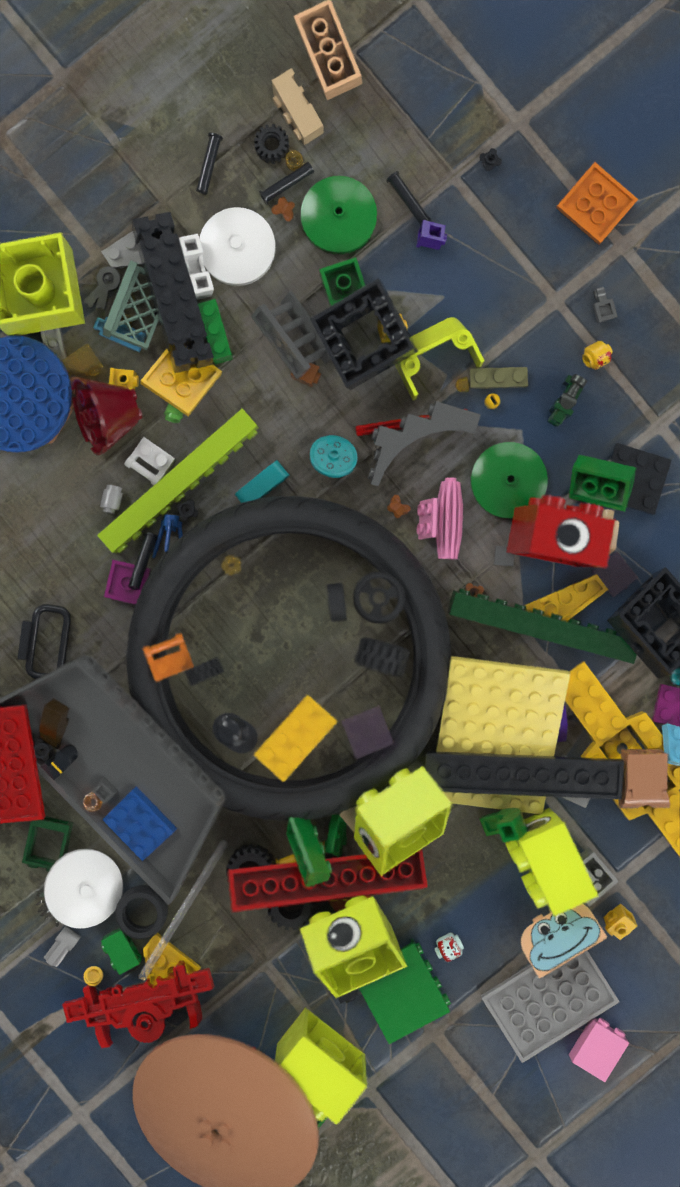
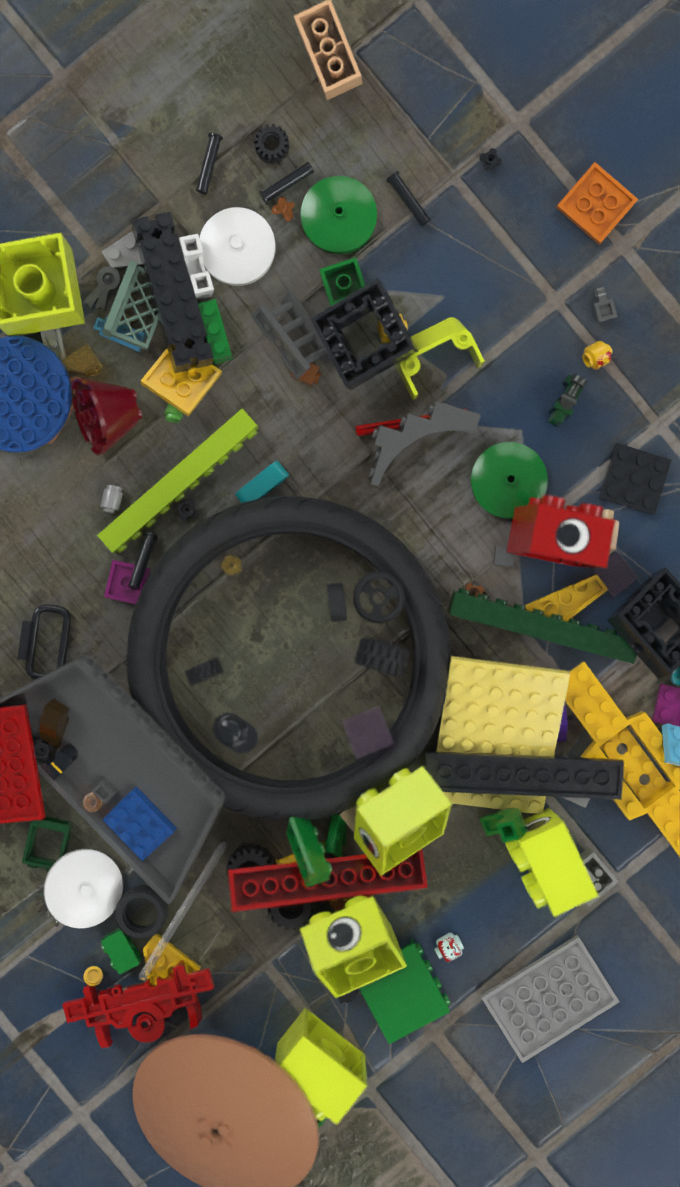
(64, 942): light grey piece -> none
(132, 379): yellow brick -> none
(154, 456): white plate -> none
(170, 524): blue plant -> none
(171, 663): orange plate -> none
(295, 738): yellow plate -> none
(296, 108): tan wedge -> none
(297, 155): clear yellow bush -> none
(333, 456): teal shield -> none
(397, 508): dark orange piece -> none
(431, 235): dark purple brick -> none
(443, 519): bright pink plate -> none
(462, 384): clear yellow hinge -> none
(489, 403): yellow hinge -> none
(498, 377): olive plate -> none
(560, 938): brick -> none
(599, 1048): bright pink brick -> none
(601, 482): green slope -> none
(619, 922): yellow brick -> none
(644, 778): nougat piece -> none

